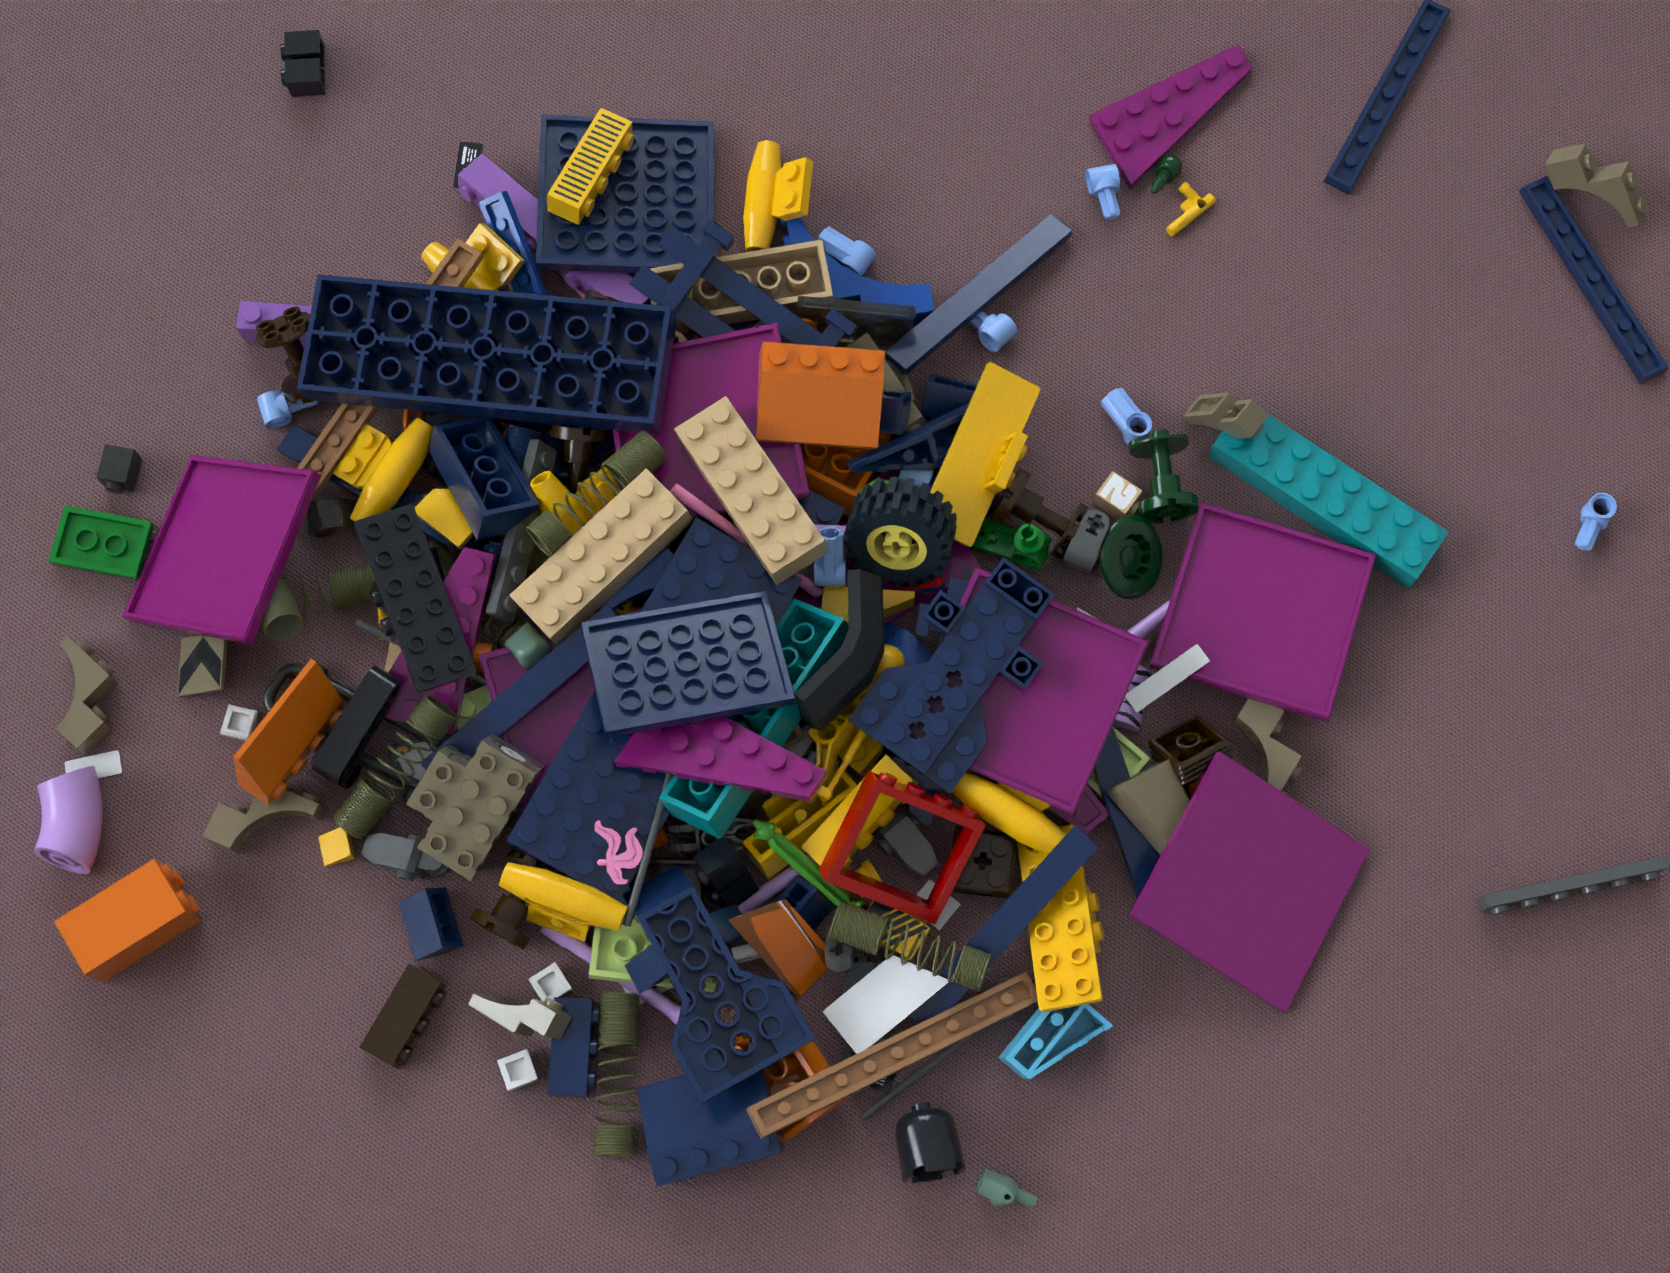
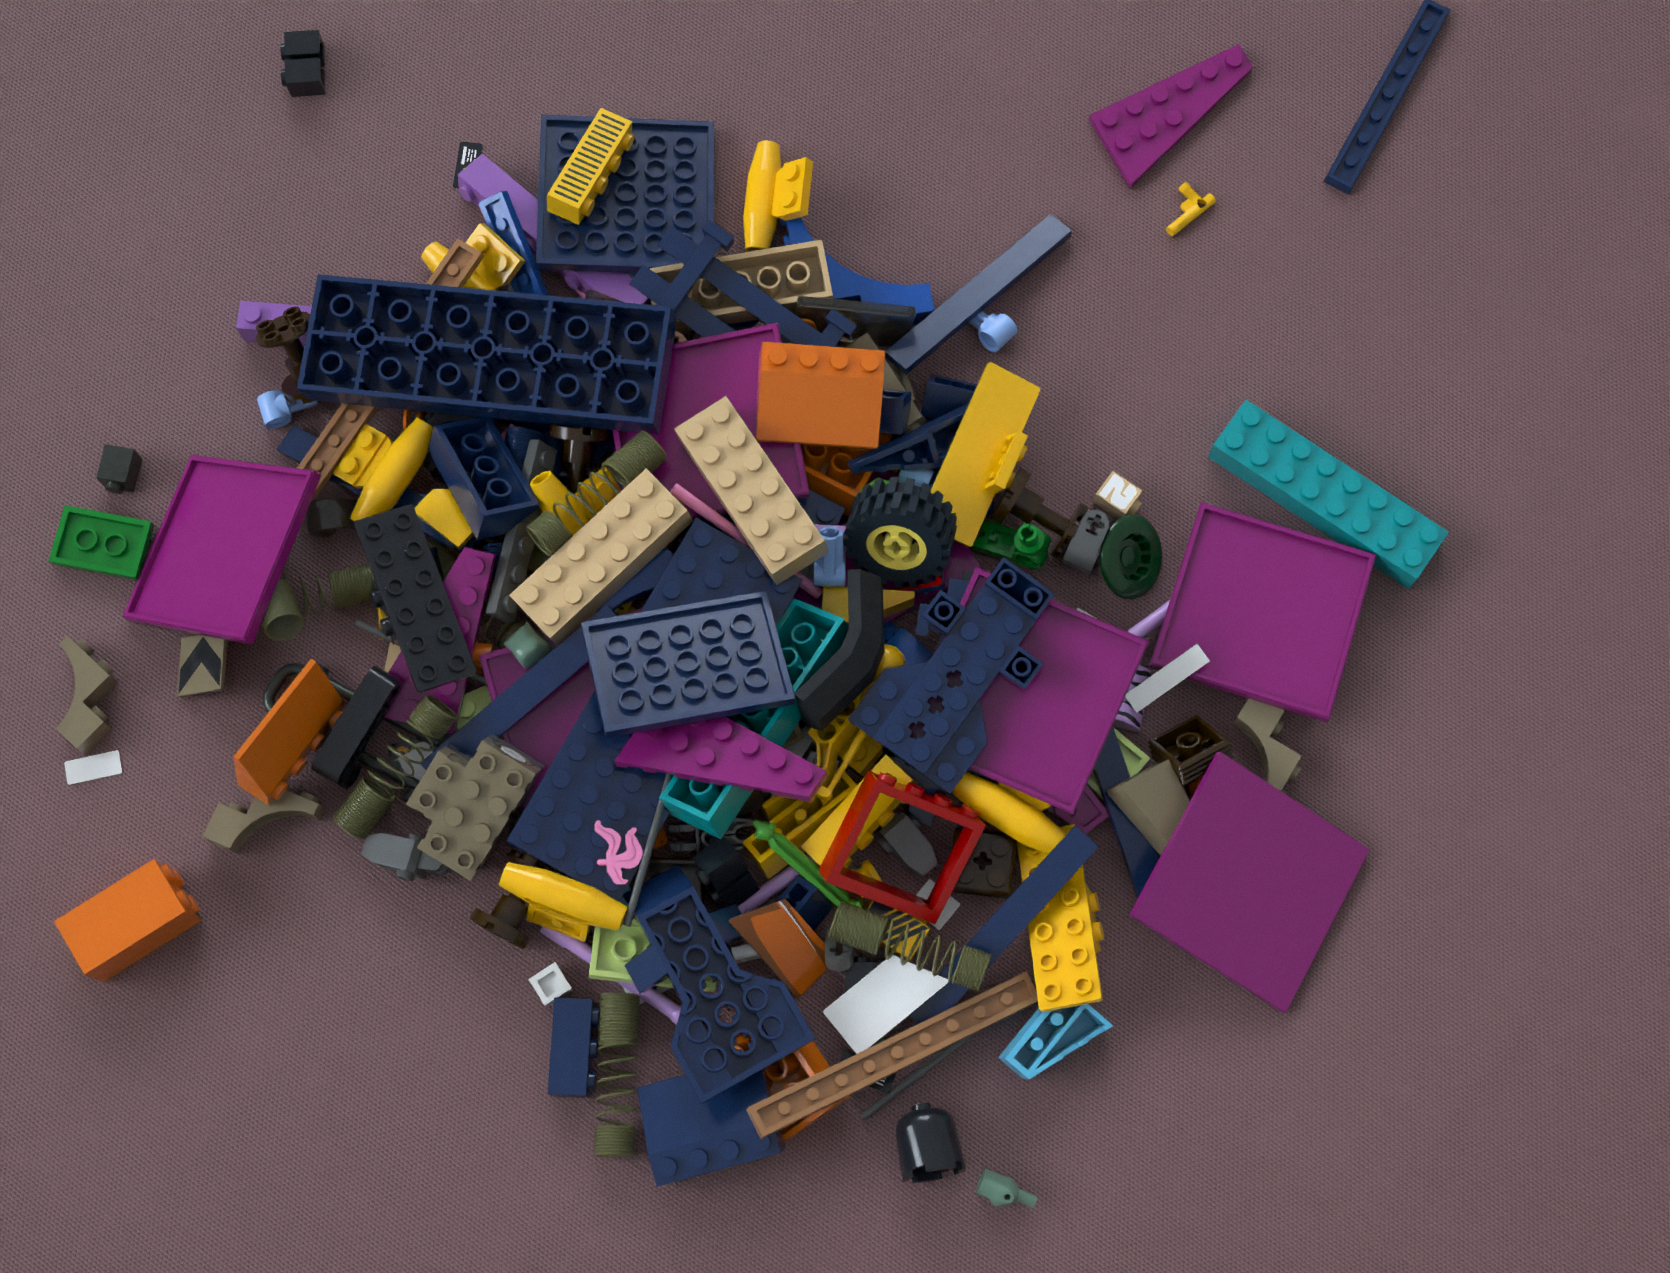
(71, 820): lavender brick -> none
(239, 722): white tile -> none
(336, 847): yellow slope -> none
(404, 1017): dark brown brick -> none
(430, 923): dark blue brick -> none
(518, 1070): white plate -> none
(542, 1016): slope -> none
(852, 255): light blue piece -> none
(1104, 183): light blue axle -> none
(1126, 415): light blue piece -> none
(1165, 487): dark green piece -> none
(1168, 169): dark green bar -> none
(1226, 413): dark tan slope -> none
(1561, 888): dark grey plate -> none
(1593, 280): dark blue tile -> none
(1593, 521): light blue axle -> none
(1616, 183): dark tan arch -> none

